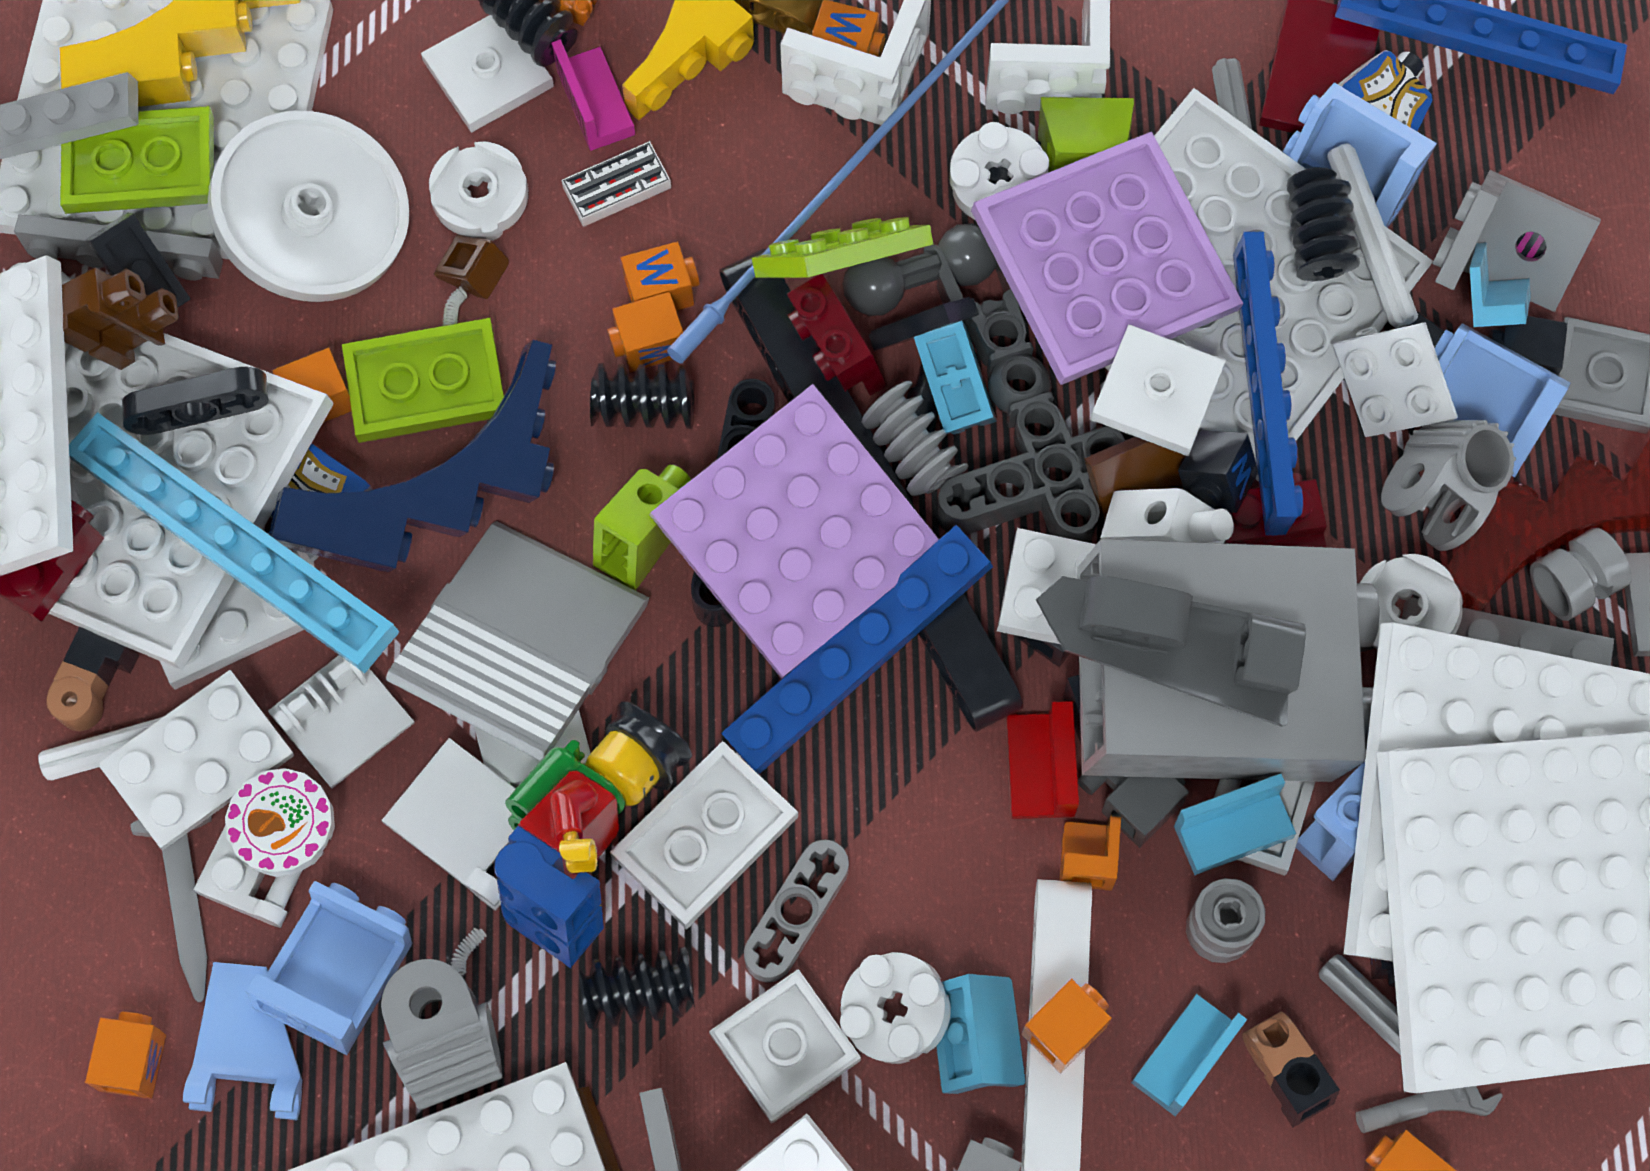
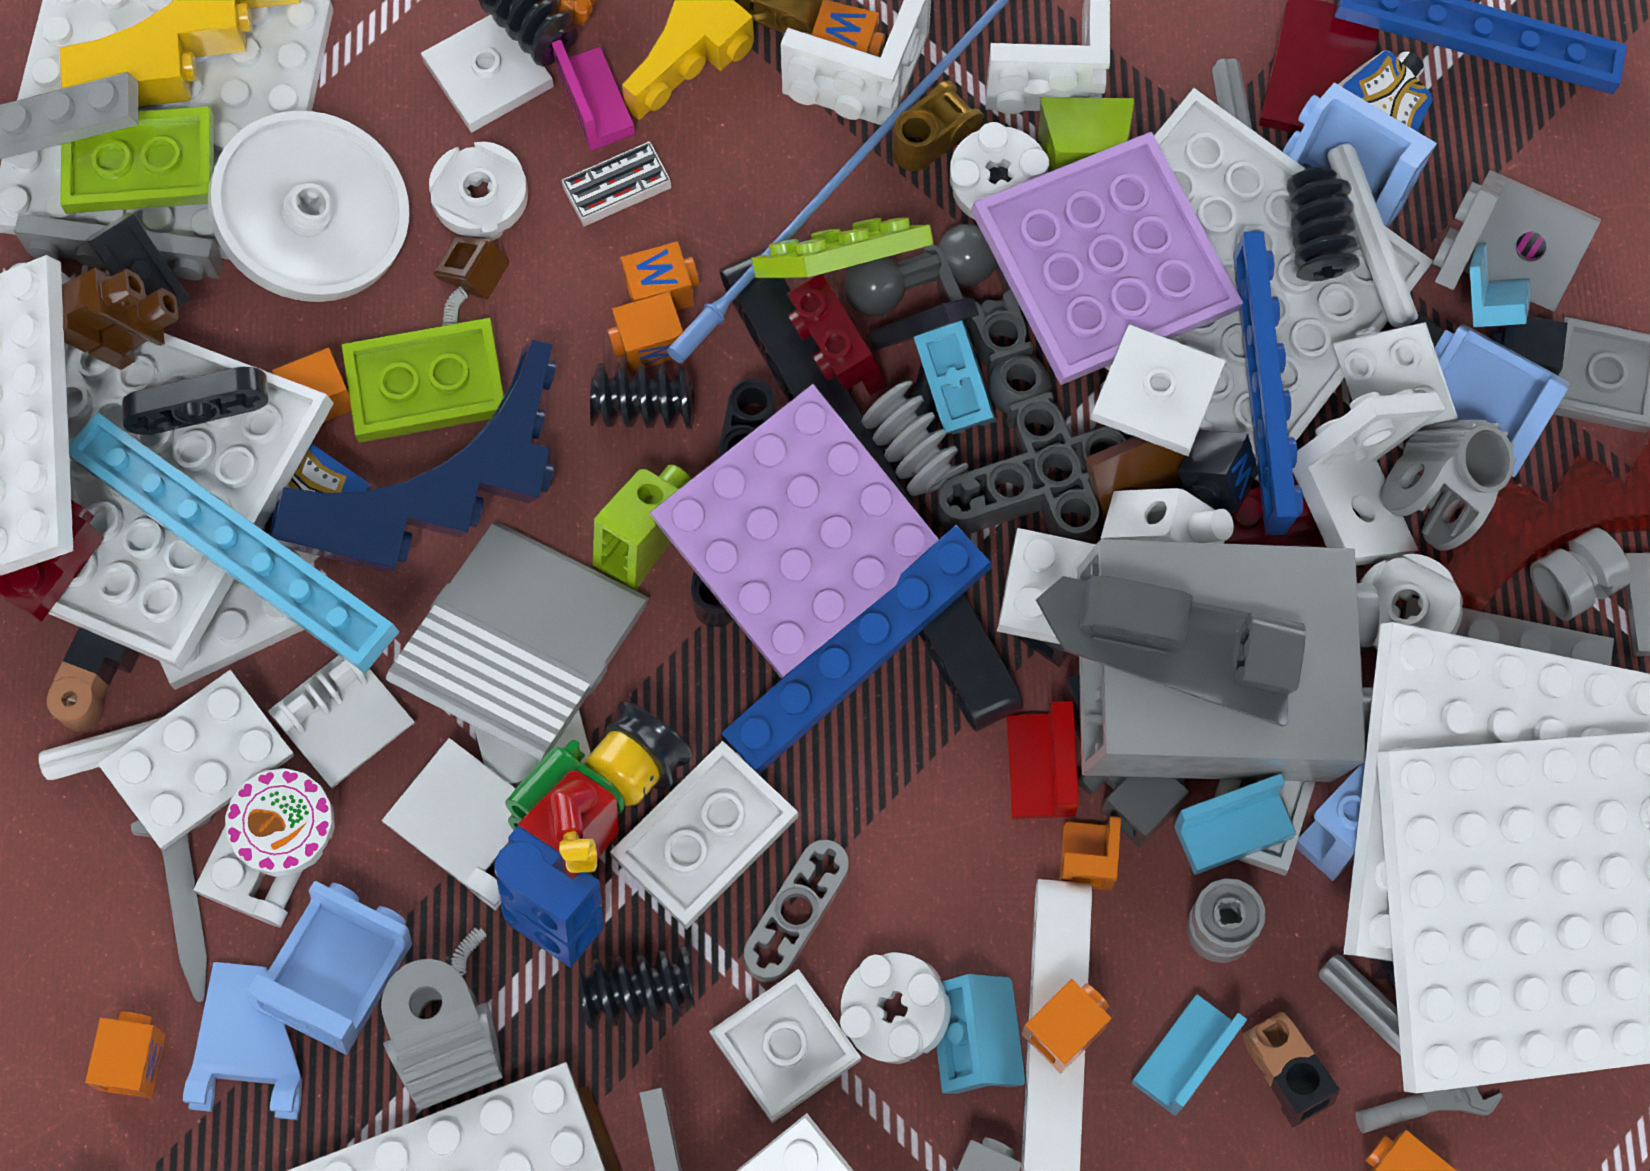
(939, 121): none -> pearl gold piece
(1343, 473): none -> white bracket

